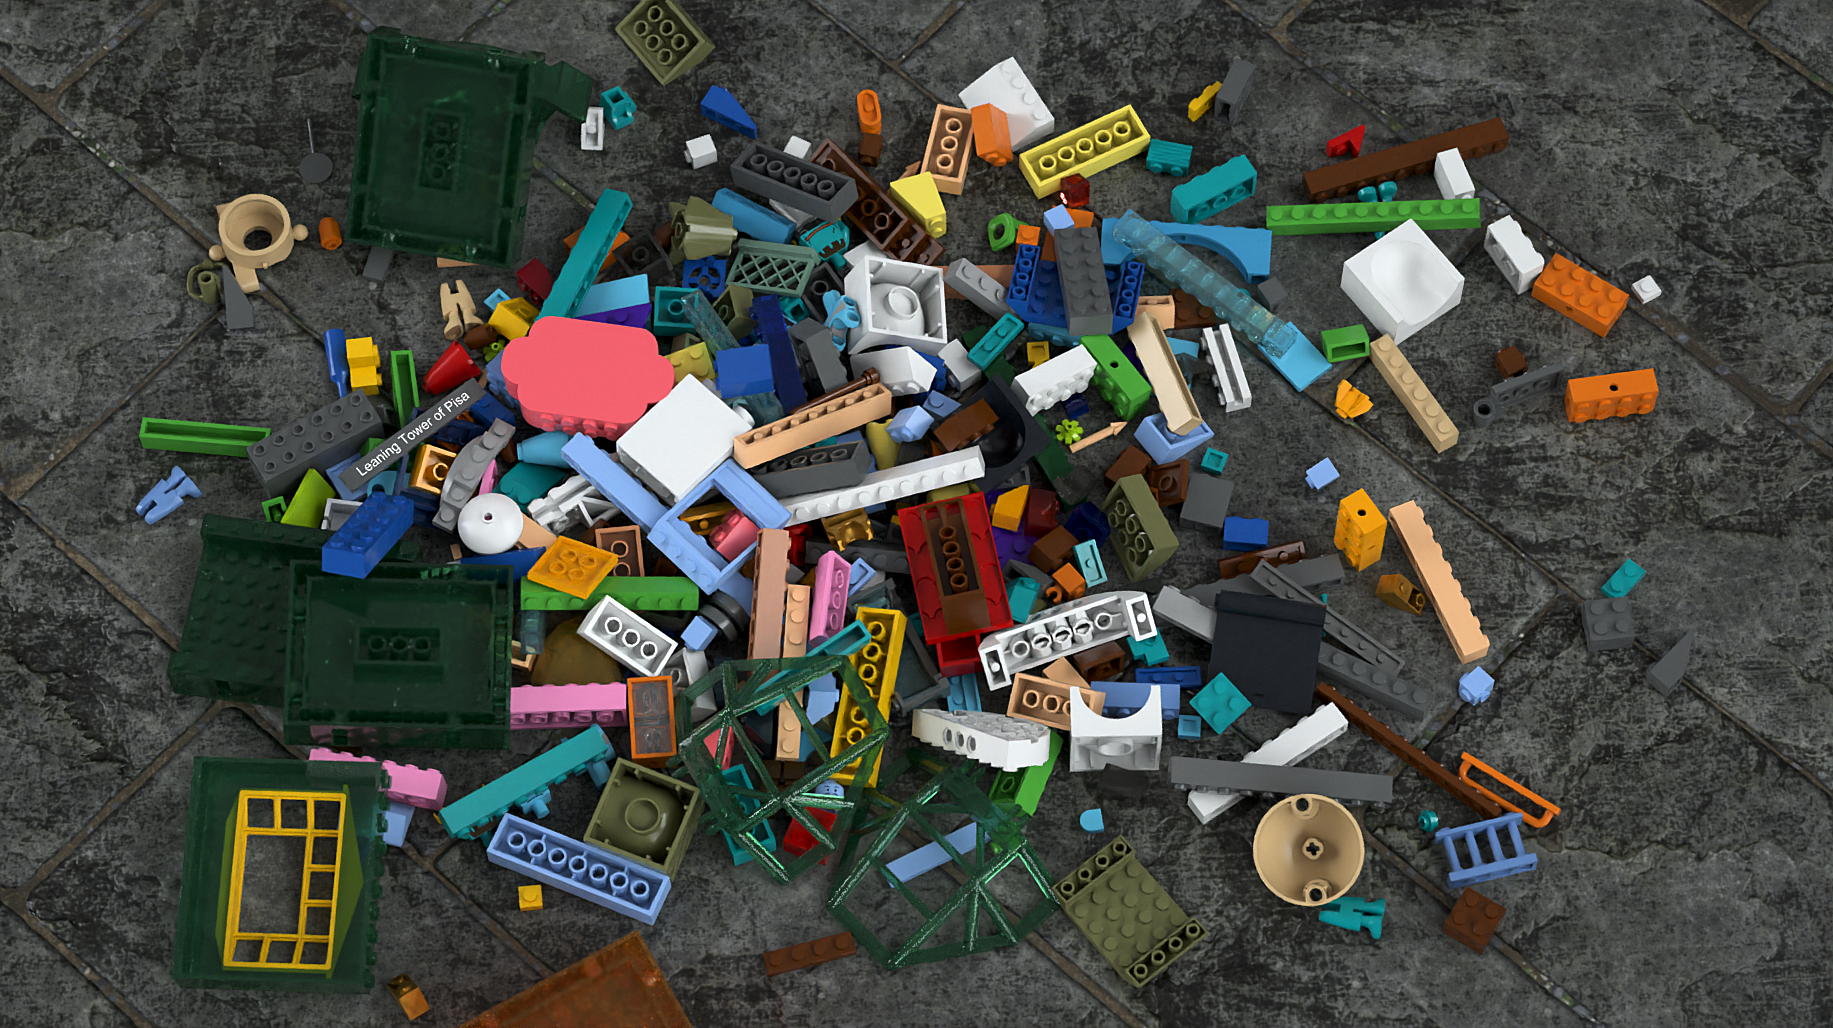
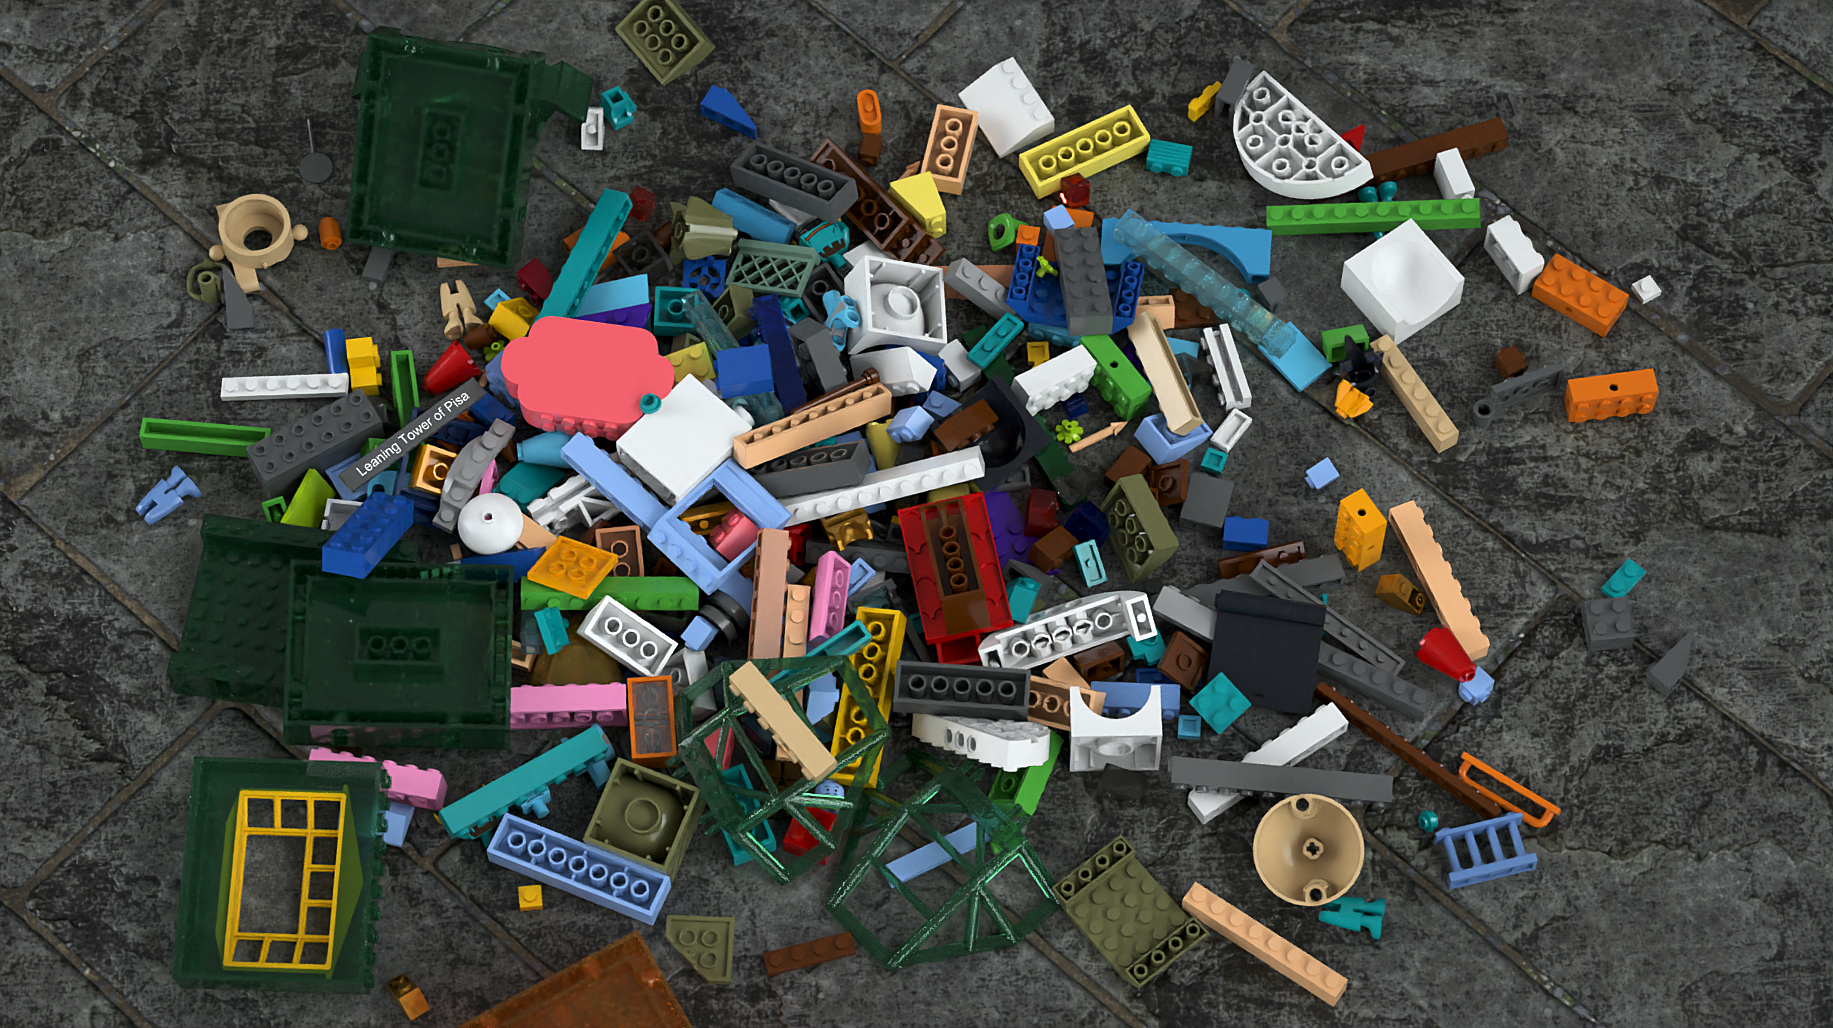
(284, 387): none -> white plate
(552, 629): none -> teal slope
(643, 203): none -> clear red brick
(650, 403): none -> teal plate
(700, 151): white brick -> none
(704, 944): none -> olive plate
(782, 722): none -> tan brick
(799, 148): white brick -> none
(962, 690): none -> dark grey brick
(992, 134): orange brick -> none
(1009, 508): light orange slope -> none
(1045, 267): none -> lime plant
(1066, 584): orange brick -> none
(1092, 821): medium azure tile -> none
(1183, 661): none -> reddish brown plate
(1213, 191): teal brick -> none
(1230, 430): none -> white tile
(1264, 944): none -> light nougat brick
(1291, 147): none -> white brick
(1360, 367): none -> black piece
(1446, 654): none -> red cone
(1474, 920): reddish brown brick -> none

